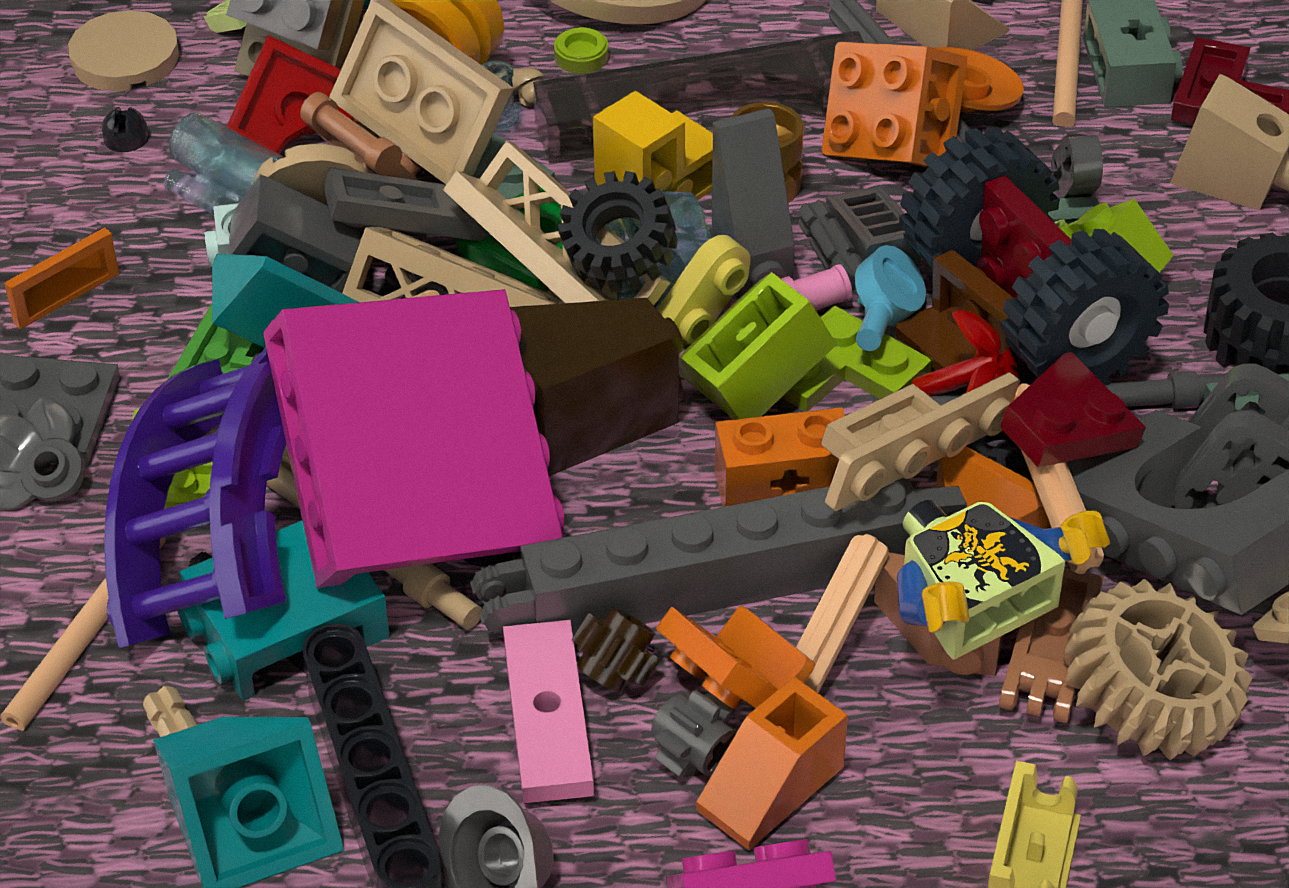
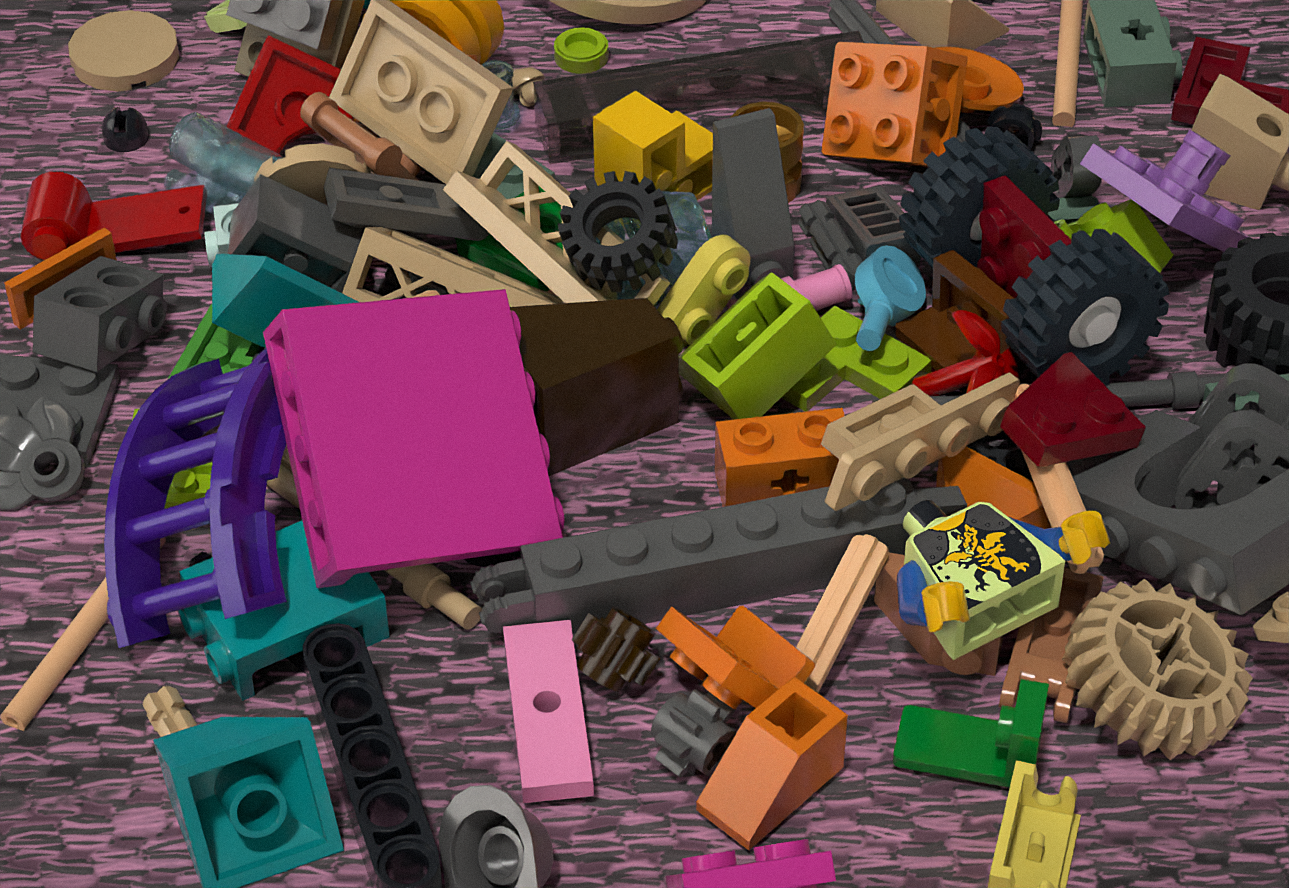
(64, 214): none -> red door
(98, 313): none -> dark grey brick
(973, 745): none -> green bracket
(1017, 114): none -> black plate
(1175, 191): none -> medium lavender plate

